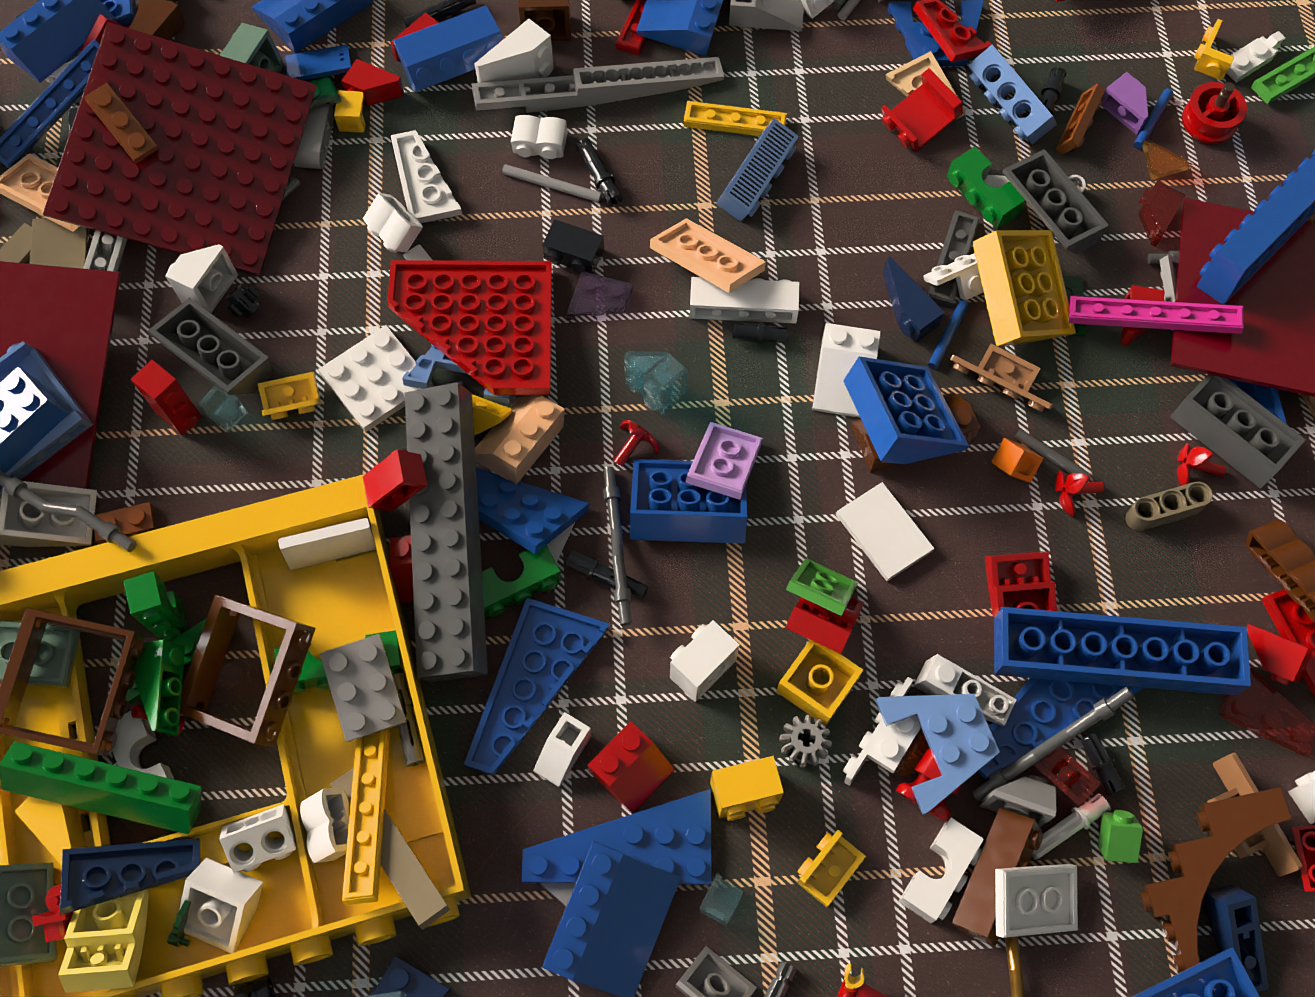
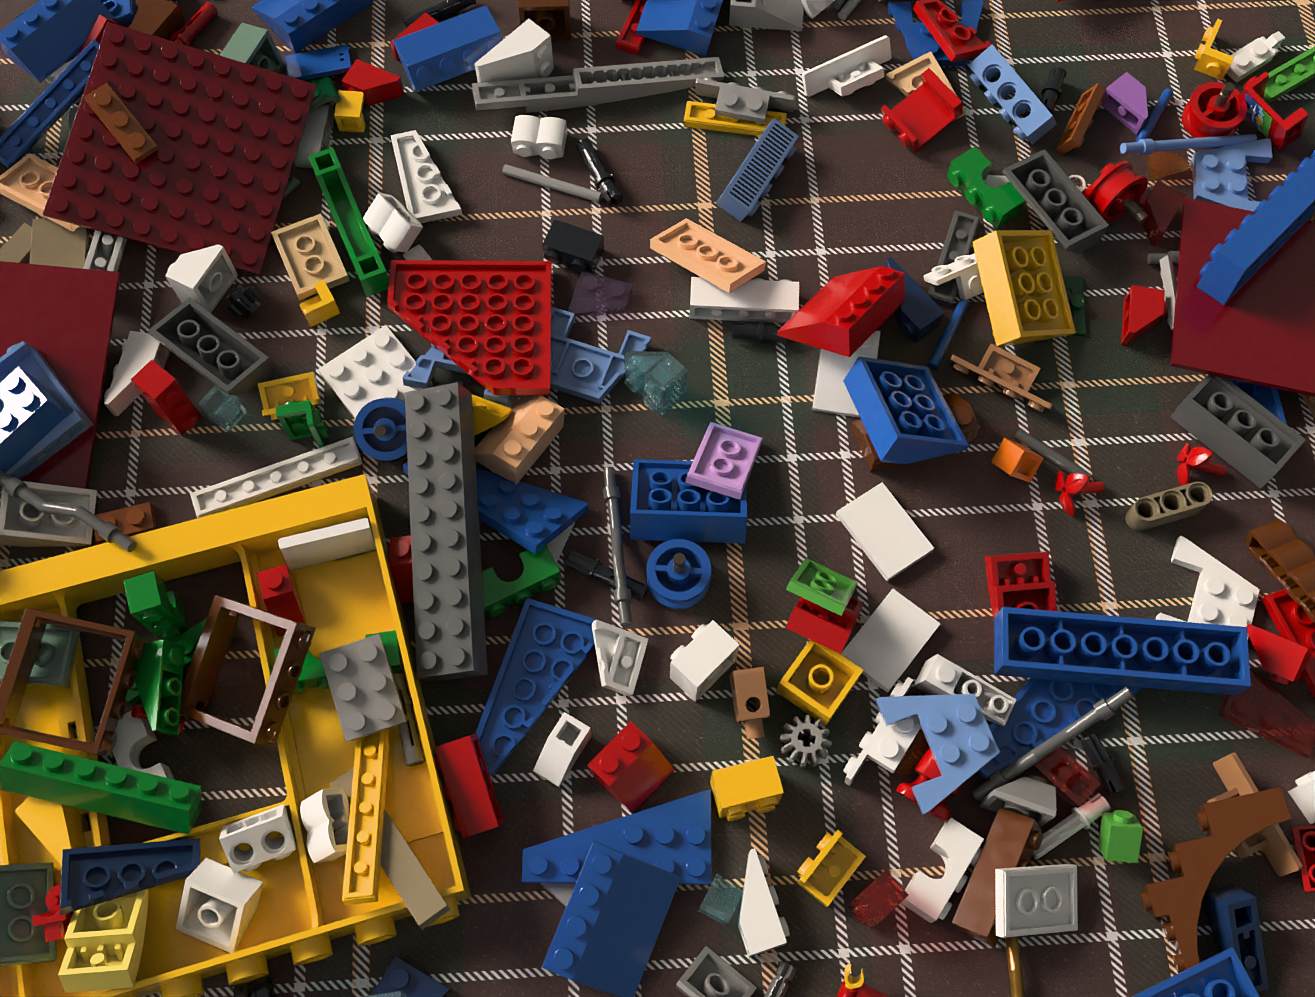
(136, 353): none -> white slope
(177, 935): dark green piece -> none
(195, 24): none -> red pin
(277, 478): none -> white tile
(281, 594): none -> red slope
(302, 421): none -> green bracket
(309, 255): none -> tan plate
(321, 306): none -> yellow panel
(349, 222): none -> green arch
(382, 429): none -> blue wheel
(394, 480): red brick -> none
(468, 786): none -> red brick
(584, 368): none -> medium blue wing
(618, 656): none -> white wing
(638, 434): red plant -> none
(678, 574): none -> blue wheel
(742, 101): none -> light grey bracket
(750, 686): none -> medium nougat torso
(758, 917): none -> white slope
(847, 310): none -> red slope
(850, 70): none -> white bracket
(878, 900): none -> clear red brick
(890, 640): none -> white tile
(1118, 192): none -> red wheel
(1148, 146): none -> medium blue bar
(1156, 314): dark pink tile -> none
(1220, 593): none -> white wing
(1222, 176): none -> medium blue wing
(1267, 120): none -> red panel

